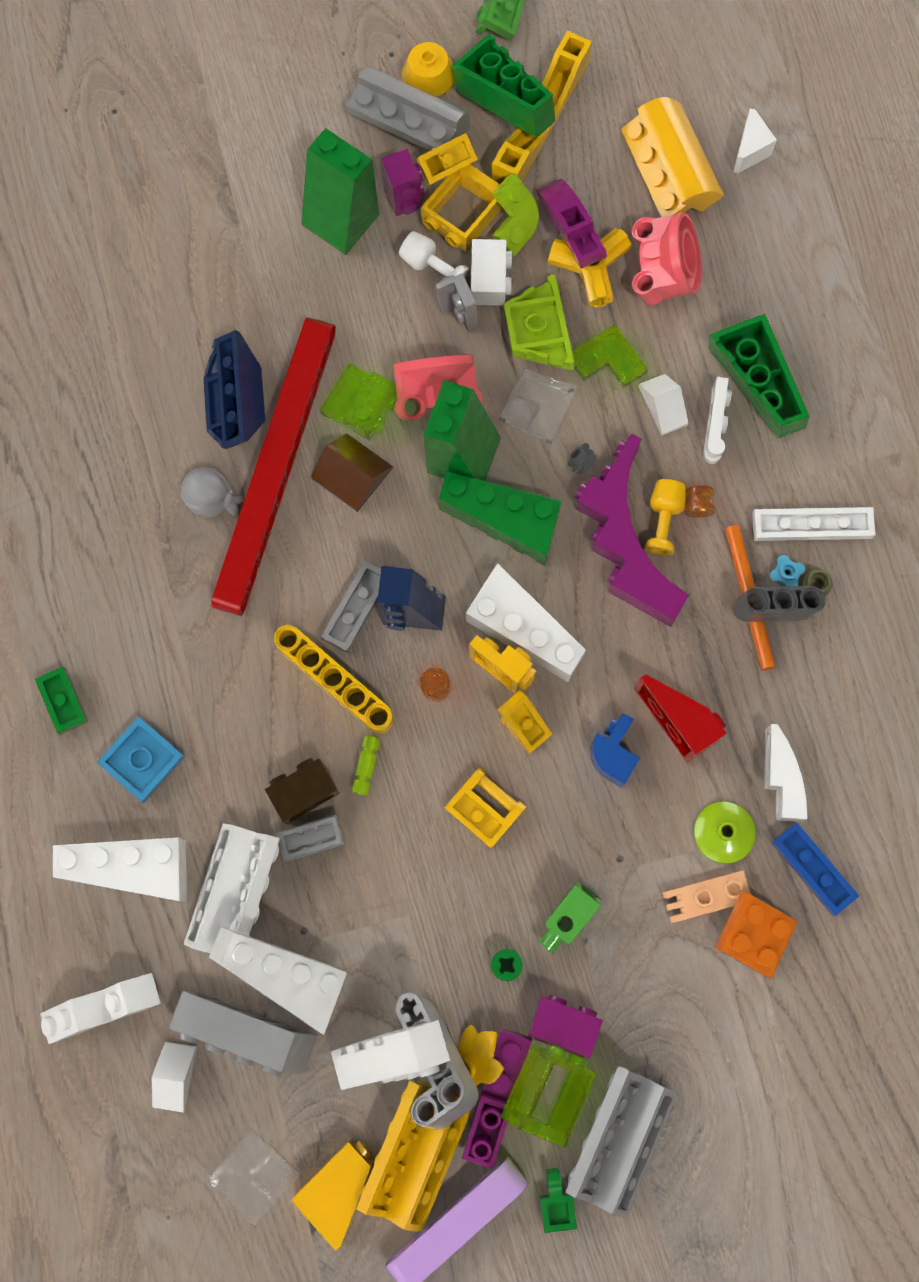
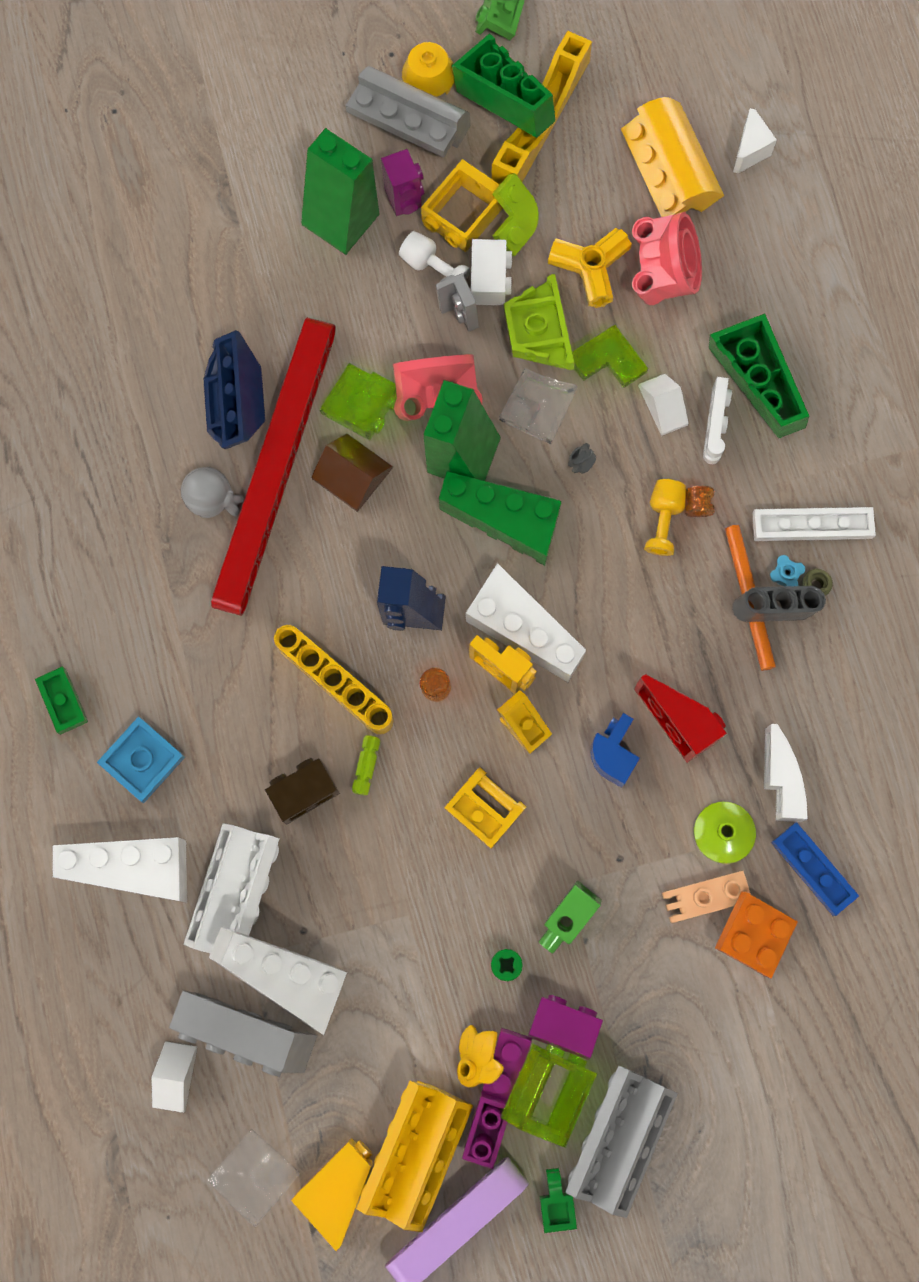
(99, 1008): white arch -> none
(310, 838): light grey plate -> none
(354, 608): light grey plate -> none
(392, 1056): white wedge -> none
(443, 1083): light grey beam -> none
(447, 158): yellow slope -> none
(572, 222): magenta slope -> none
(638, 579): magenta arch -> none

